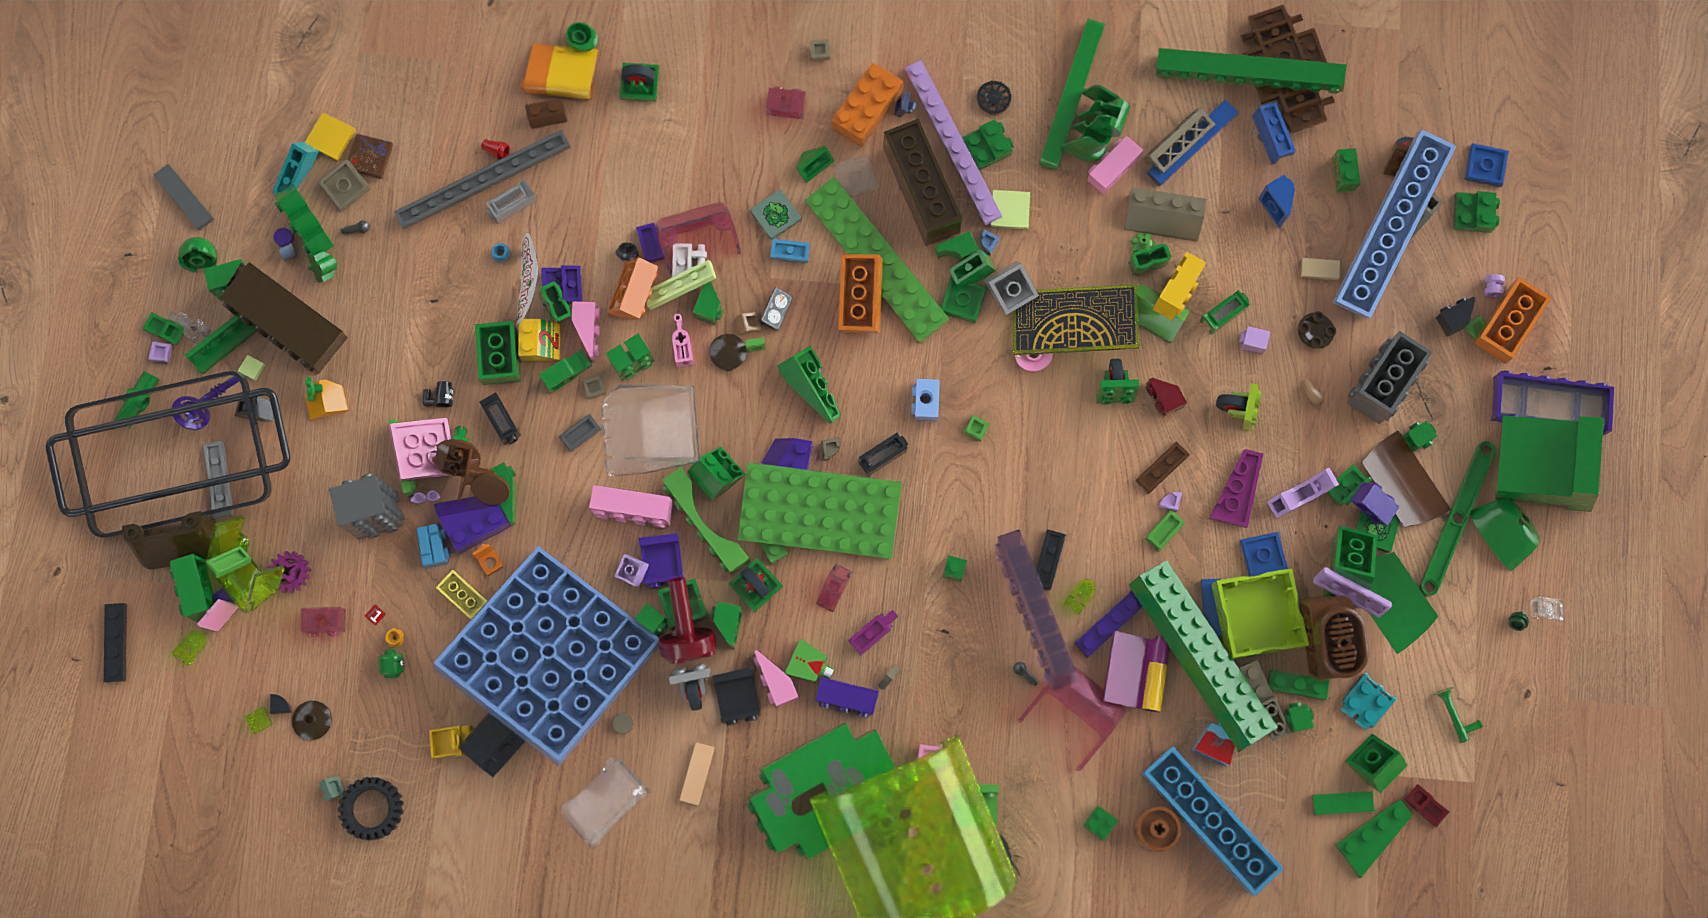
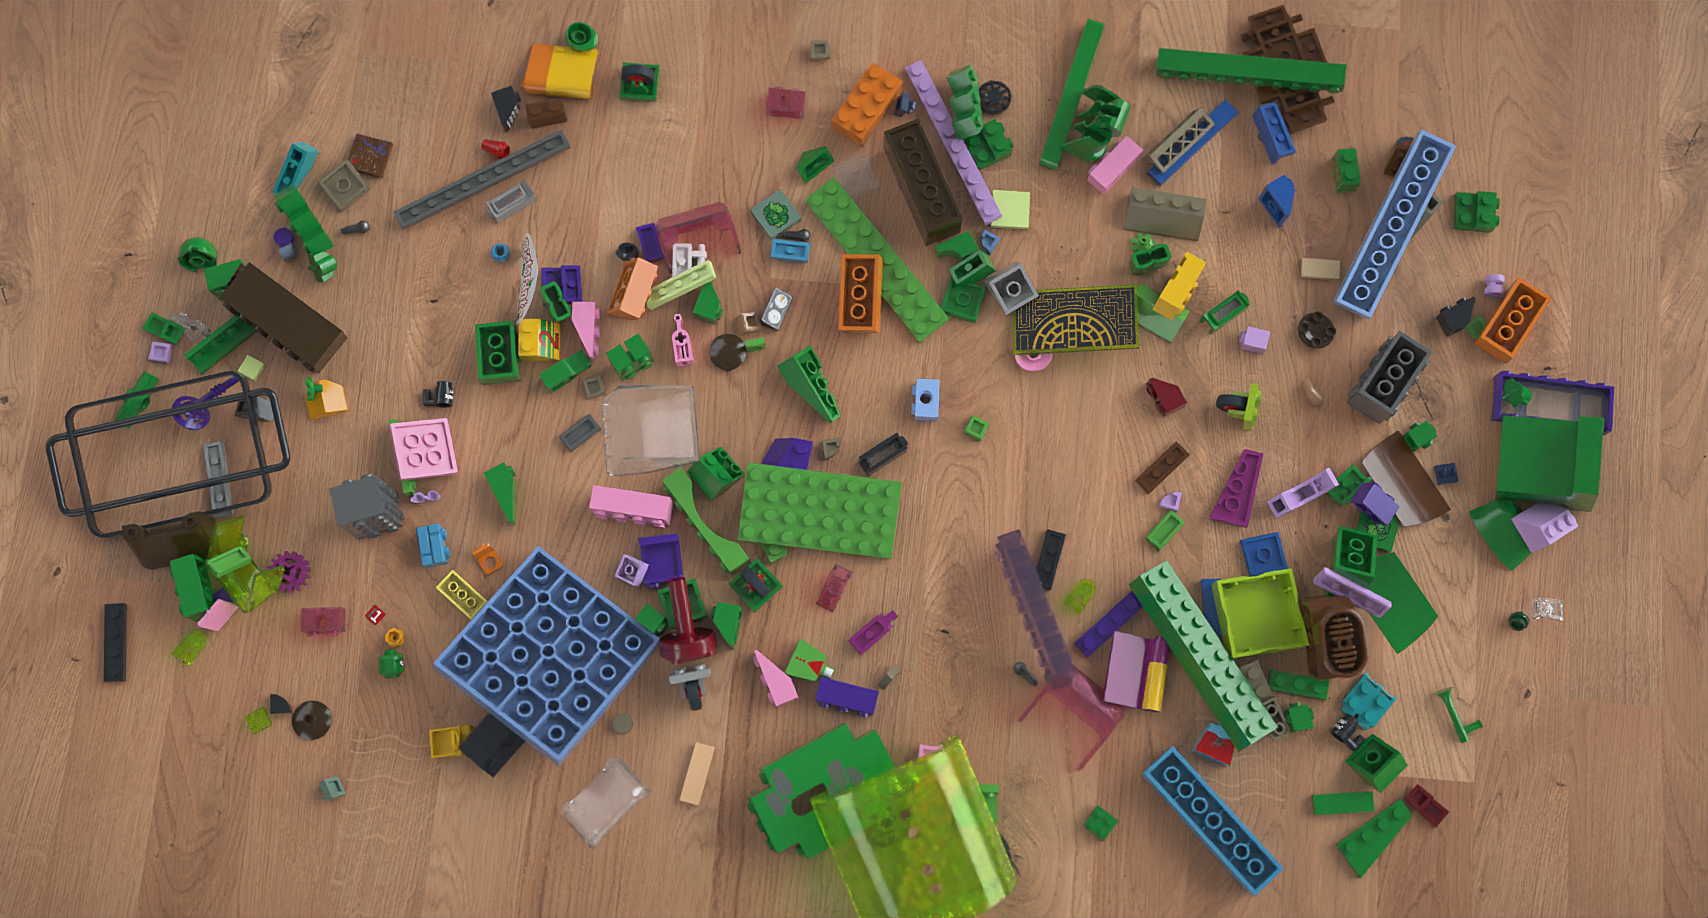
(183, 197): dark grey tile -> none
(330, 136): yellow tile -> none
(347, 806): black tyre -> none
(462, 459): reddish brown piece -> none
(470, 521): dark purple wedge -> none
(500, 419): black window -> none
(507, 105): none -> black slope
(736, 696): black panel -> none
(803, 235): none -> pearl dark grey piece
(954, 568): green brick -> none
(965, 102): none -> green brick
(1116, 385): green plate -> none
(1148, 837): dark orange wheel -> none
(1344, 730): none -> black piece
(1446, 474): none -> dark blue tile
(1451, 530): green beam -> none
(1486, 165): blue tile -> none
(1516, 393): none -> green piece
(1543, 524): none -> lavender slope

